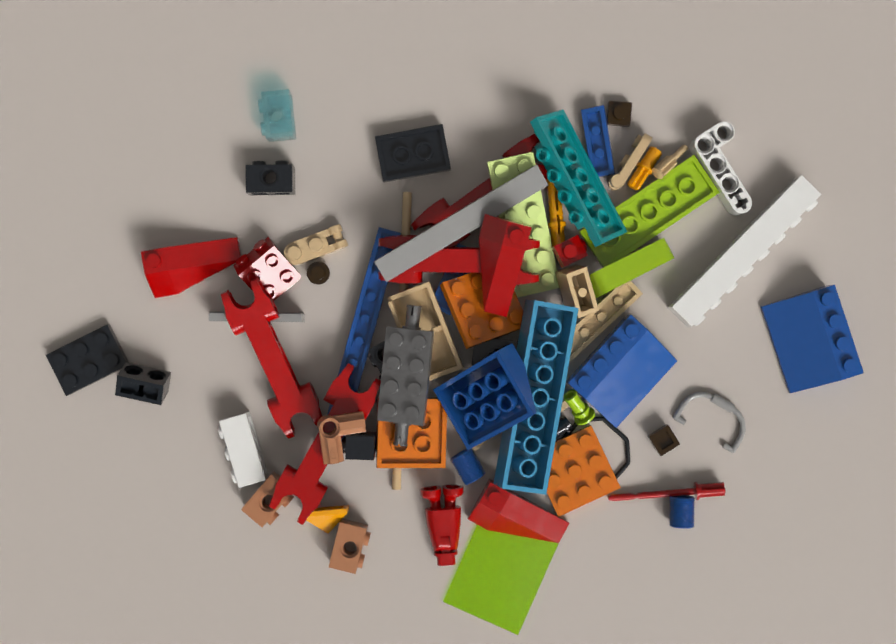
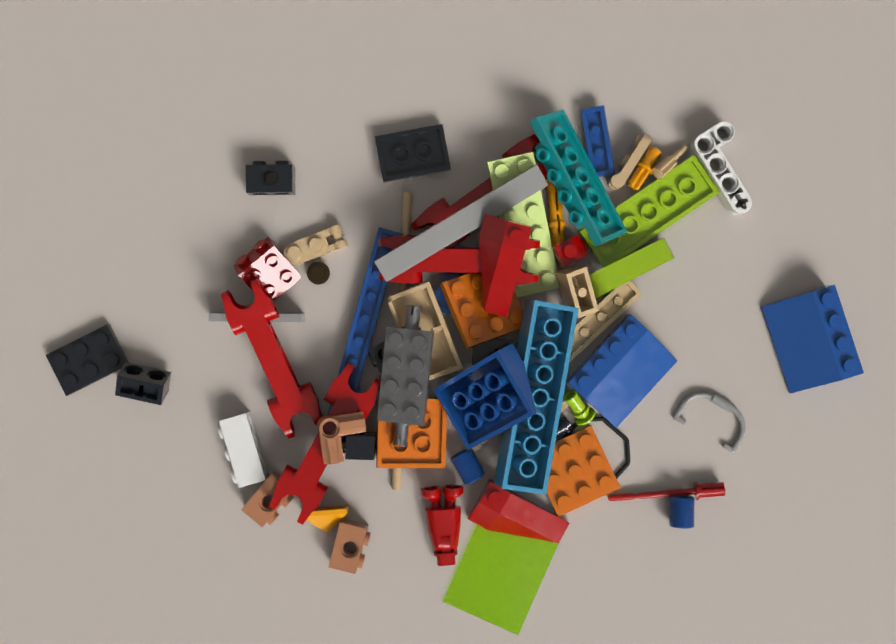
(181, 266): red wedge -> none
(277, 101): clear light blue brick -> none
(619, 113): dark brown plate -> none
(663, 440): dark brown plate -> none
(744, 251): white brick -> none

